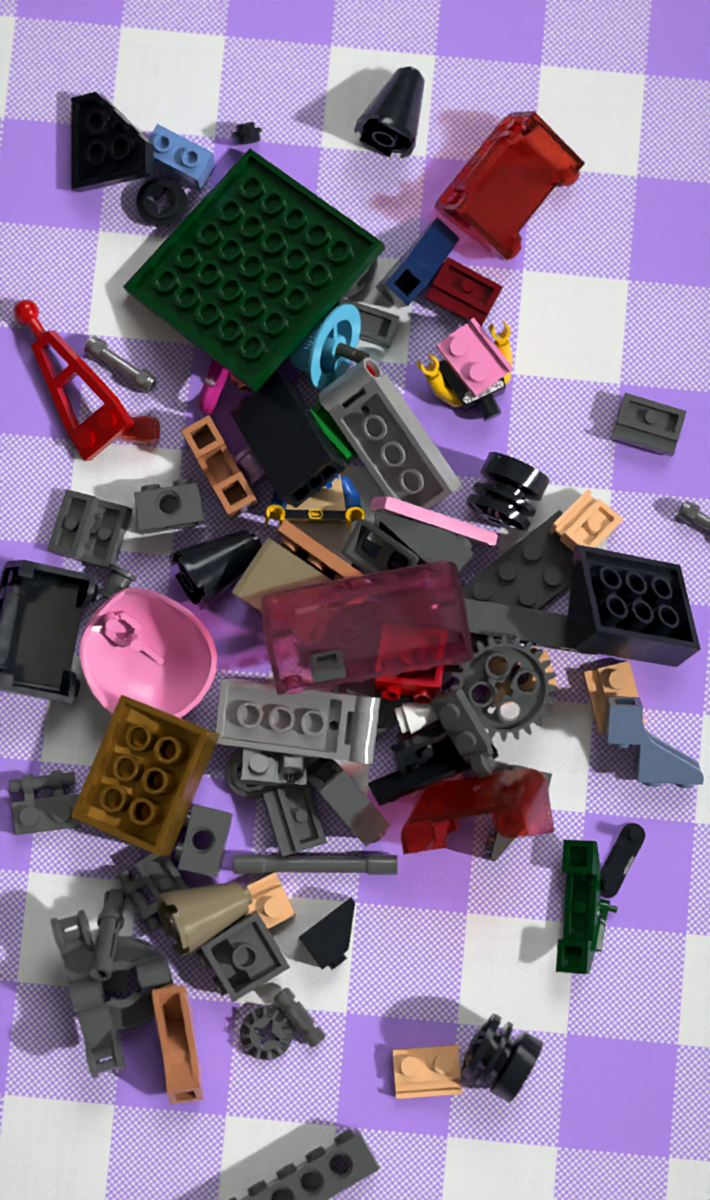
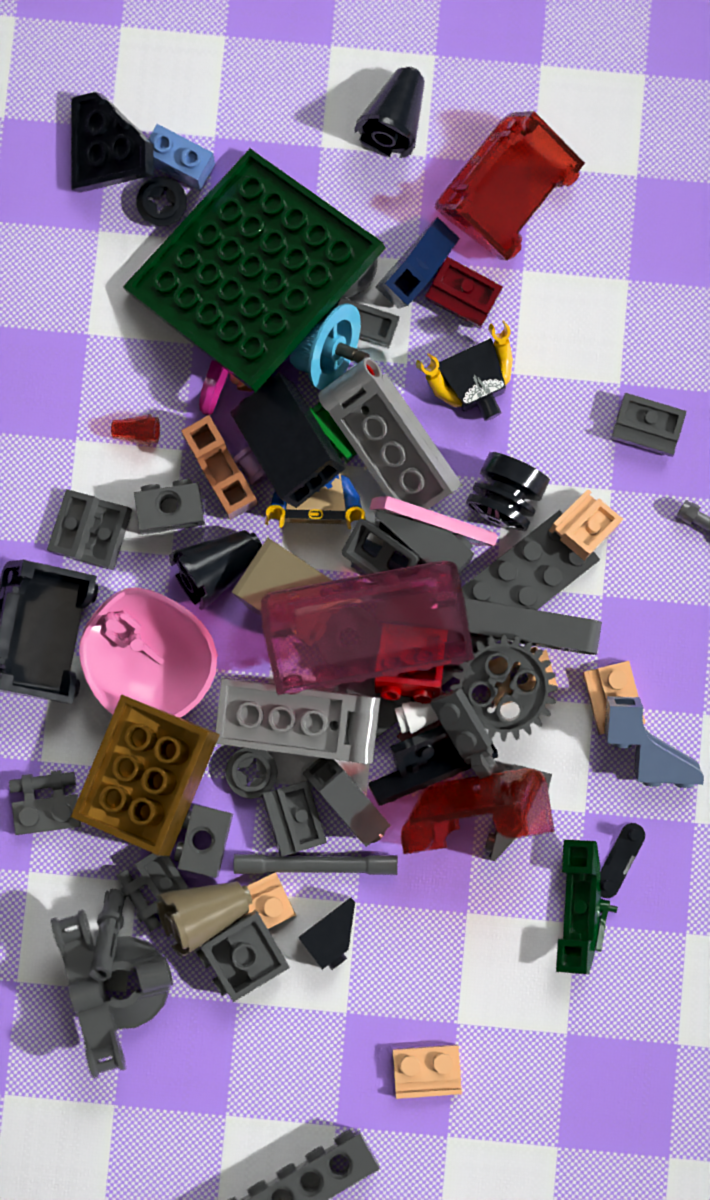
(99, 349): flat silver bar -> none
(106, 422): red plate -> none
(117, 581): dark grey bush -> none
(178, 1043): nougat arch -> none
(247, 133): black plate -> none
(259, 1019): dark grey gear -> none
(273, 768): dark grey hinge -> none
(299, 1017): flat silver axle -> none
(317, 555): nougat plate -> none
(327, 666): dark grey tile -> none
(474, 357): bright pink plate -> none
(501, 1057): black wheel -> none
(630, 608): black slope -> none

